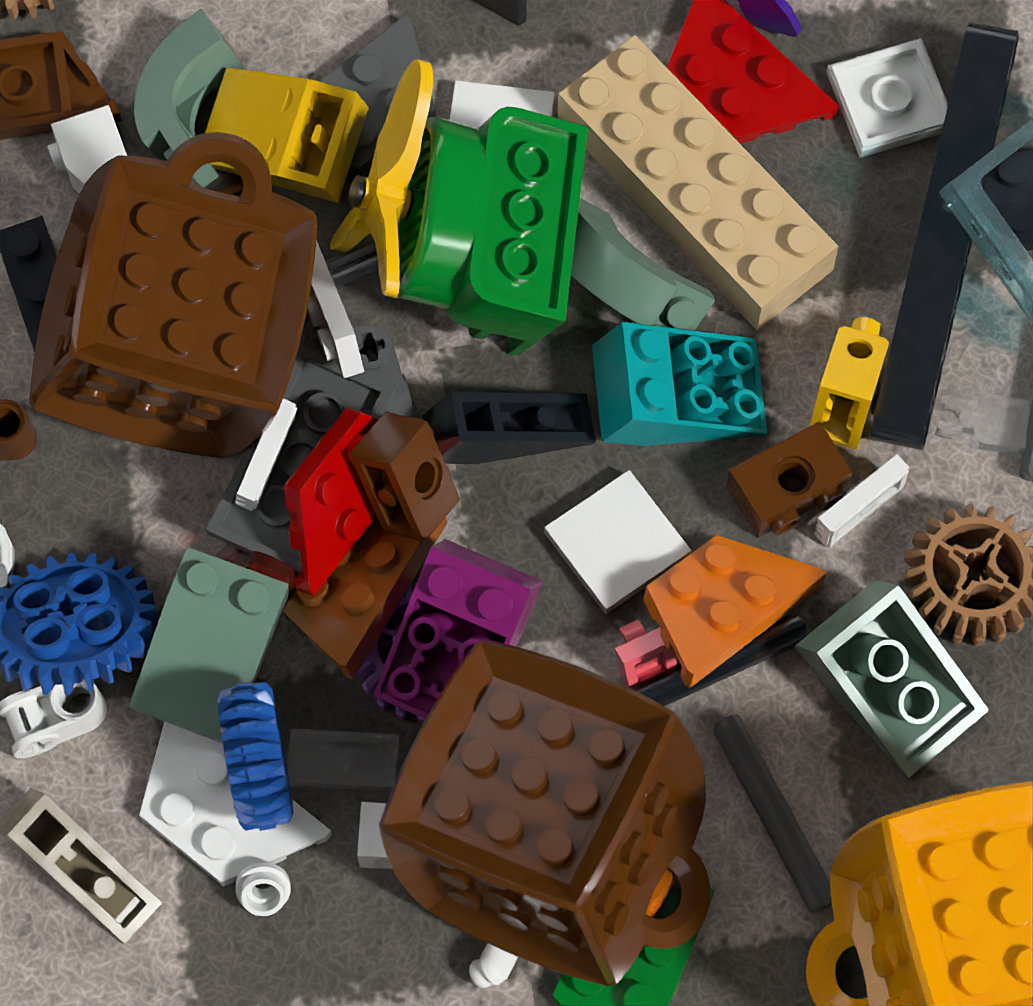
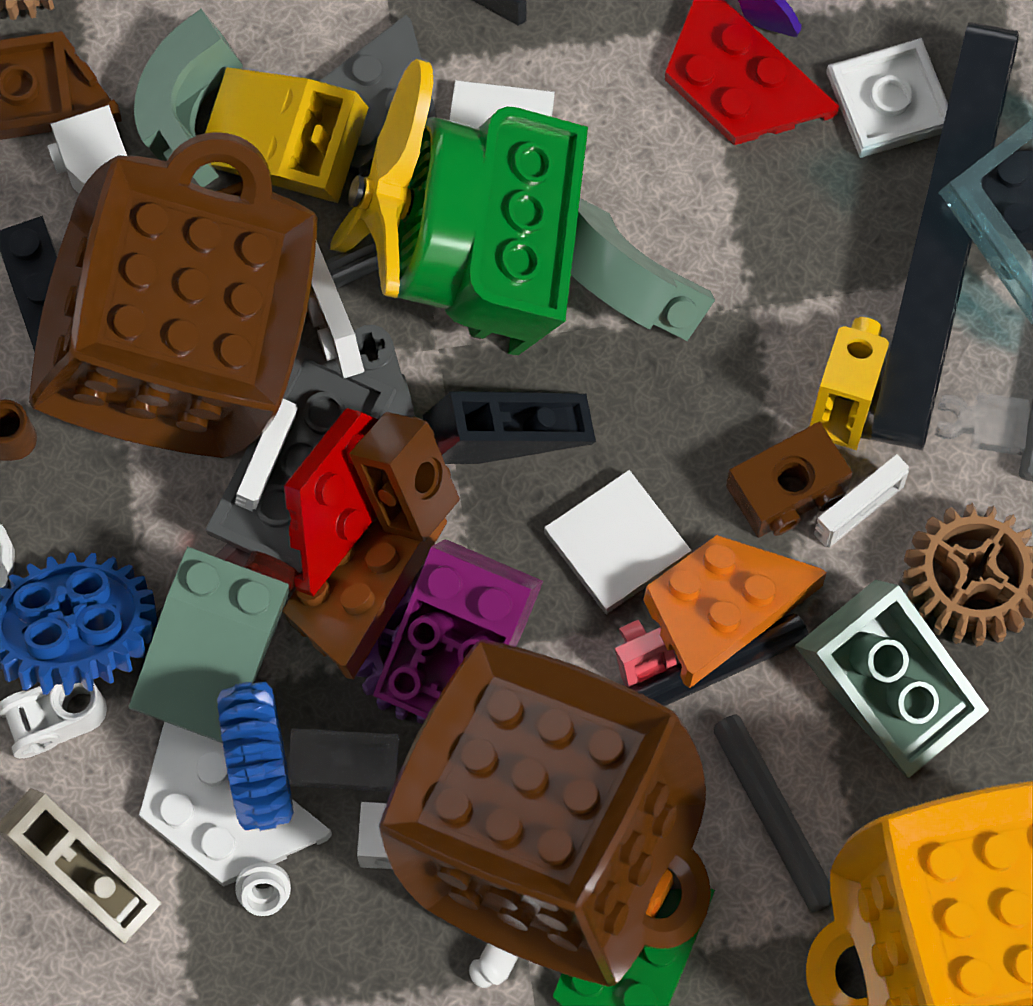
(676, 386): teal slope -> none
(698, 183): tan brick -> none

